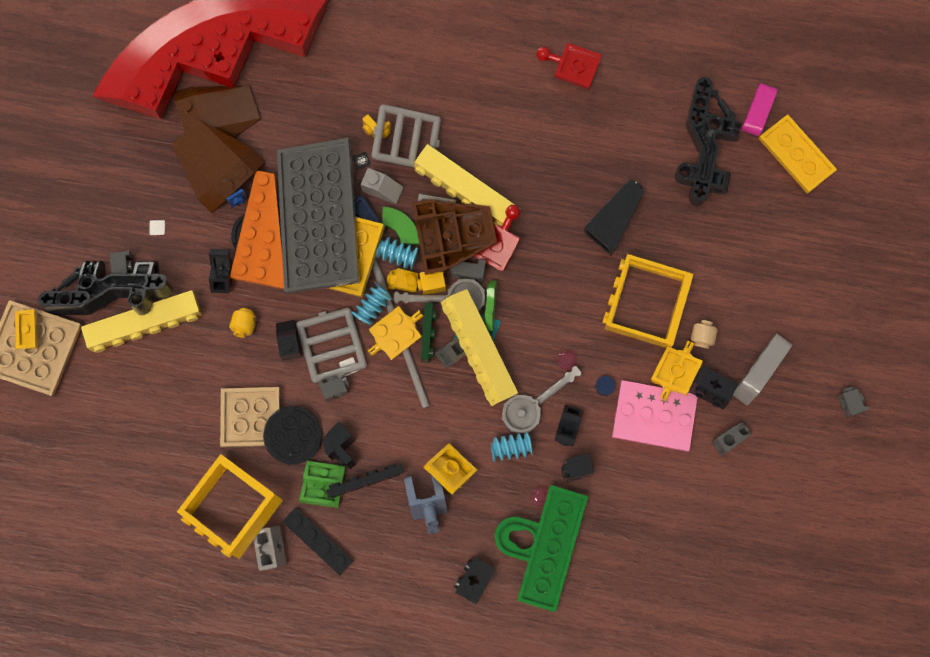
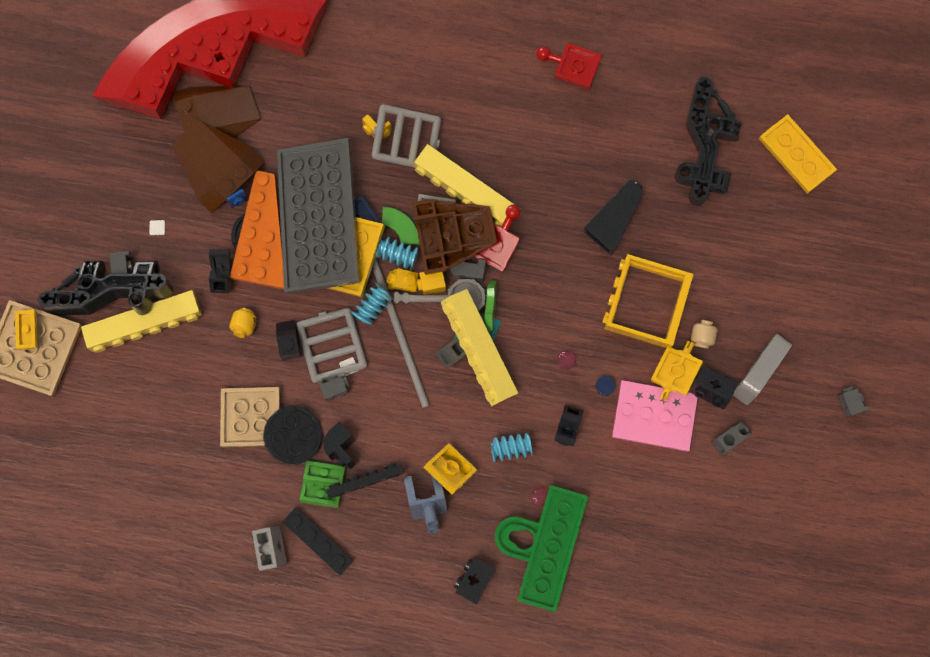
(254, 524): yellow window -> none
(361, 160): black sticker -> none
(381, 186): light grey slope -> none
(395, 333): yellow plate -> none
(428, 333): dark green plate -> none
(522, 412): light grey piece -> none
(577, 468): black brick -> none
(759, 109): dark pink beam -> none

